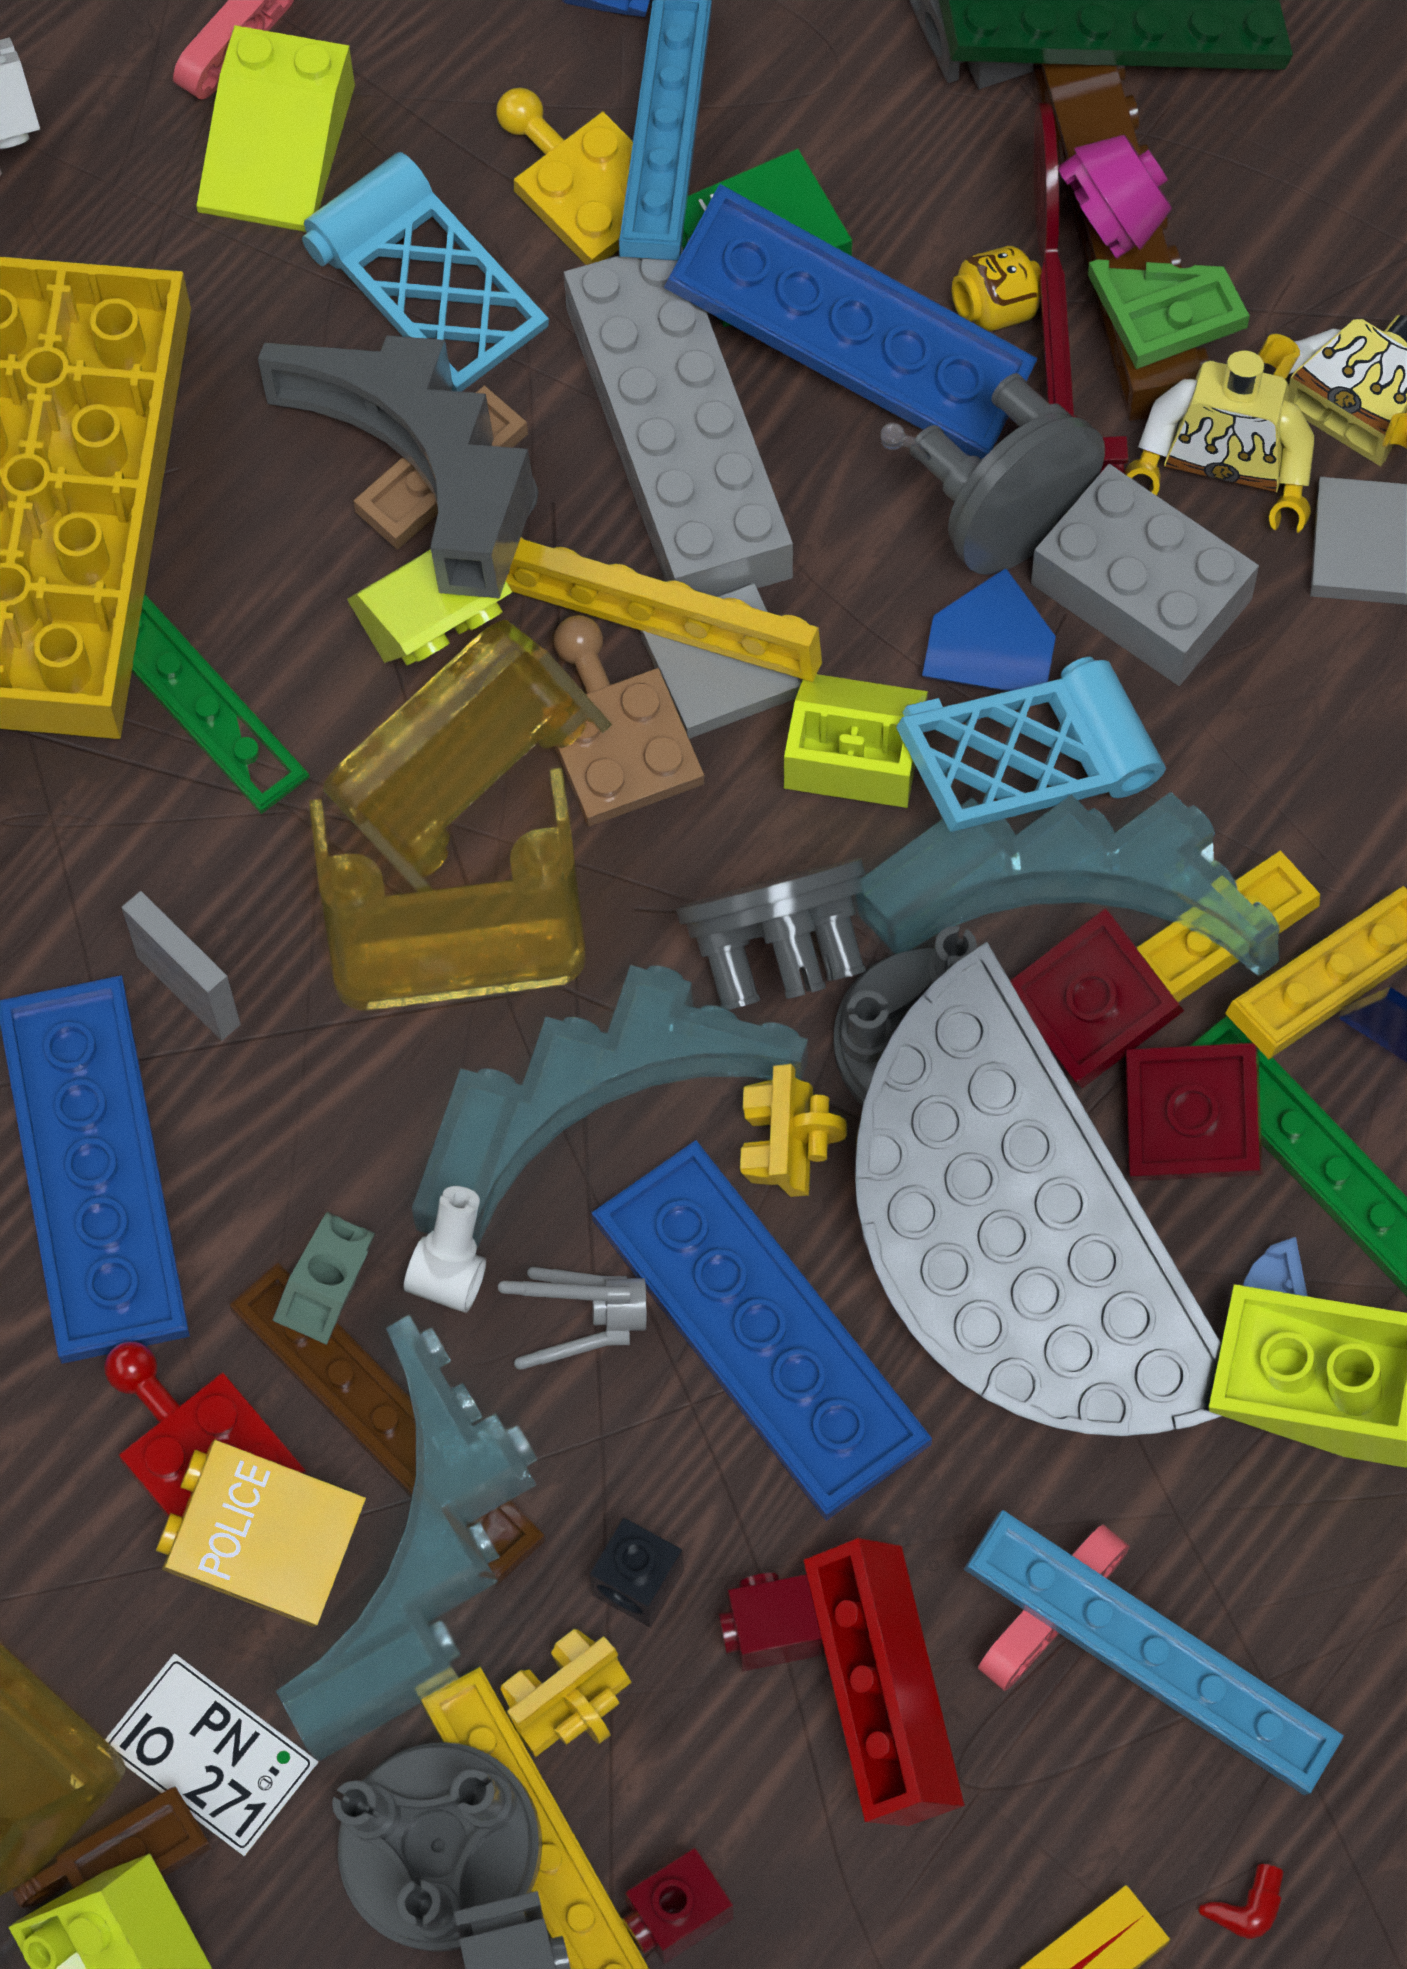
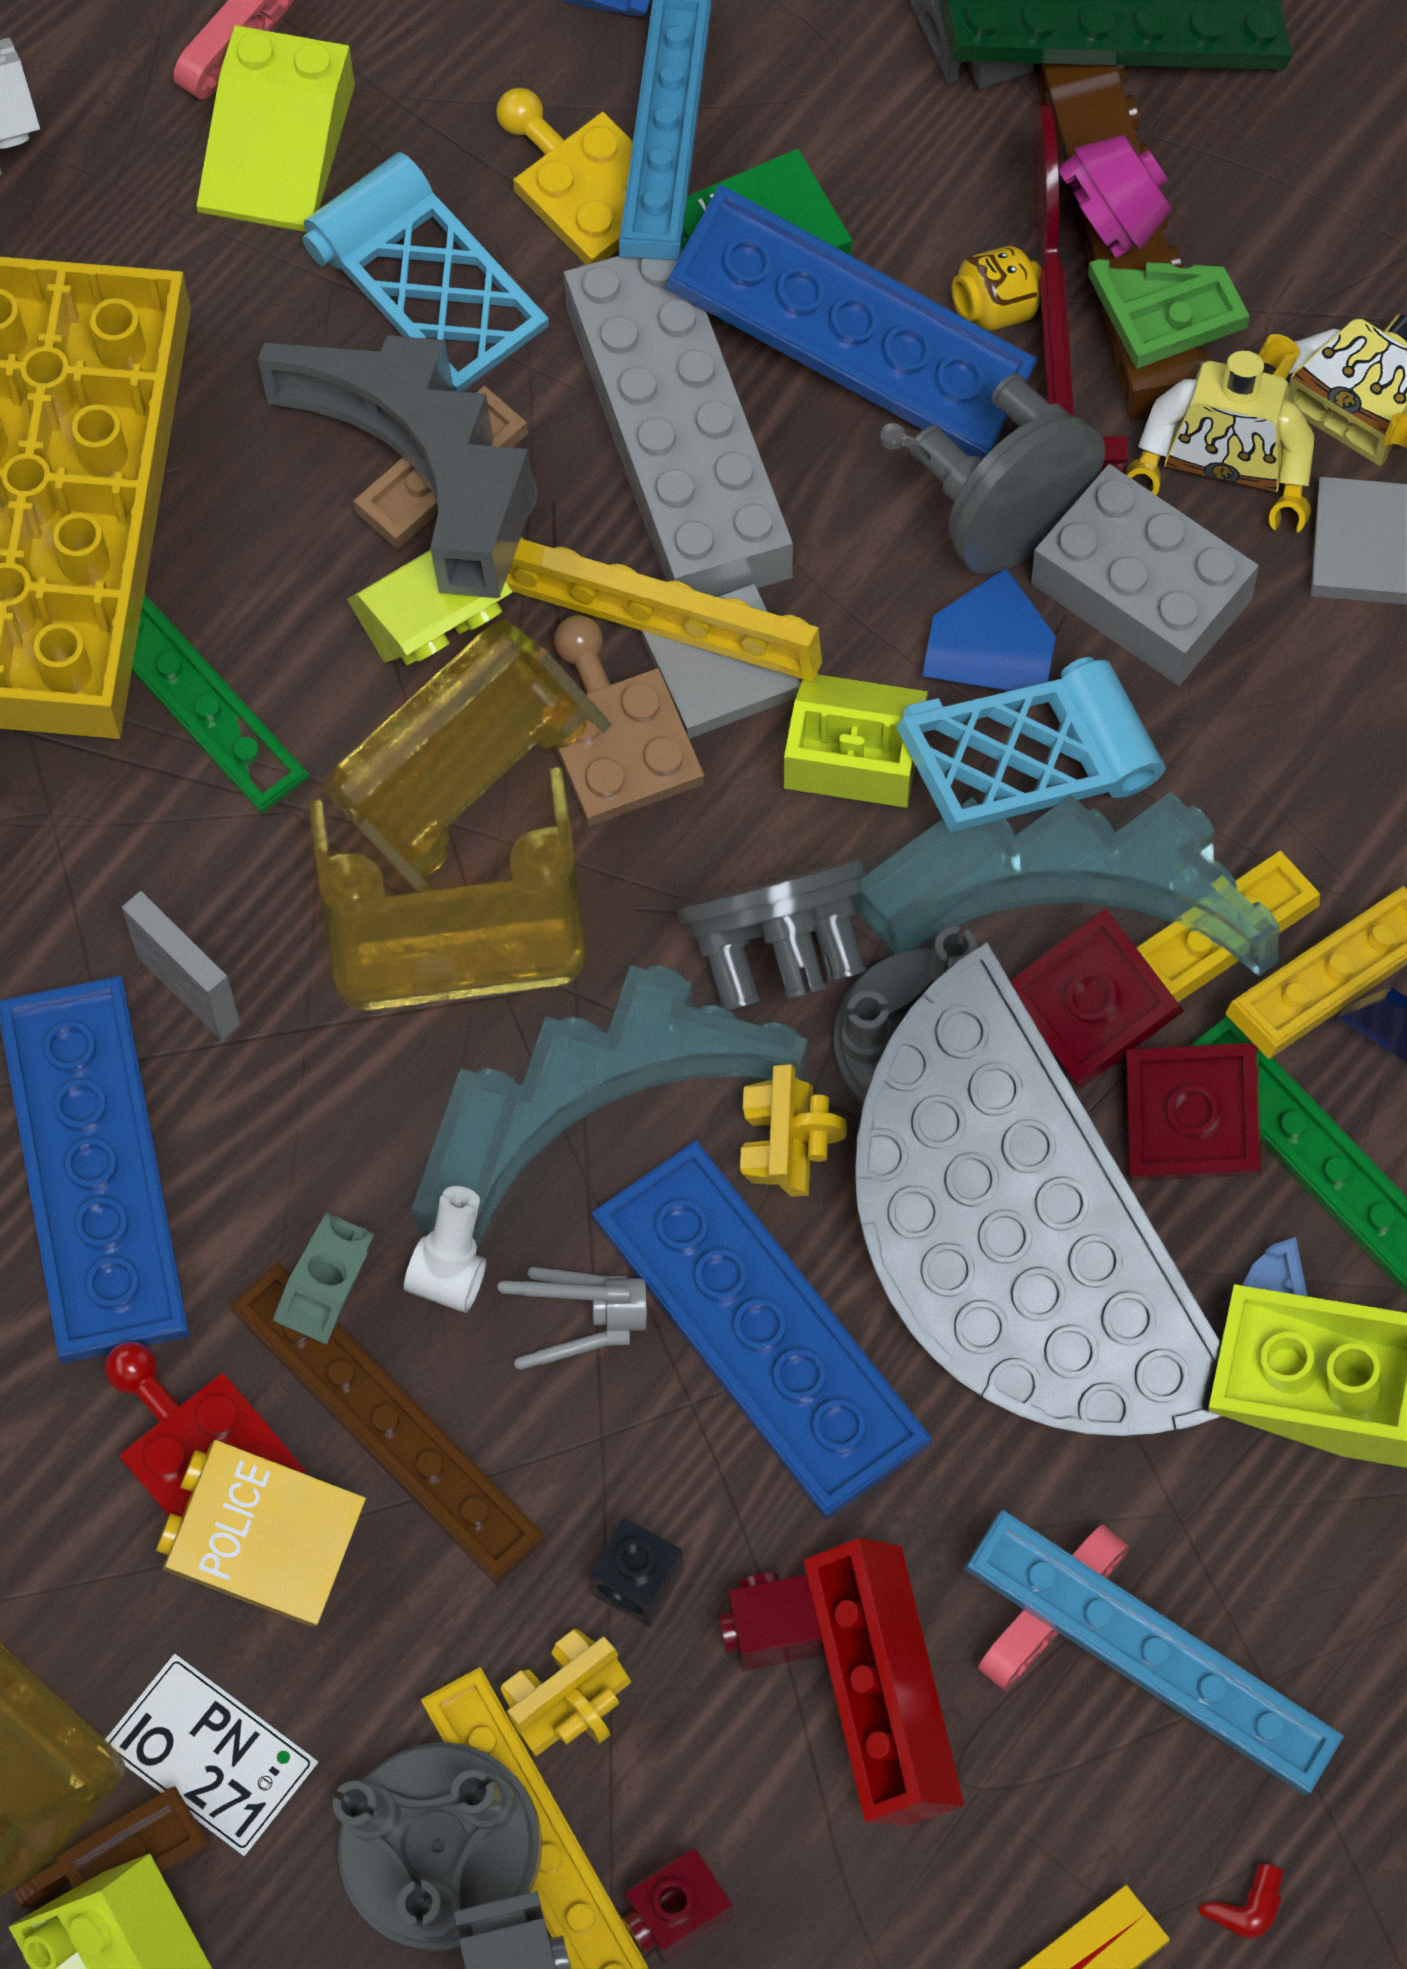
(391, 1650): clear light blue arch -> none

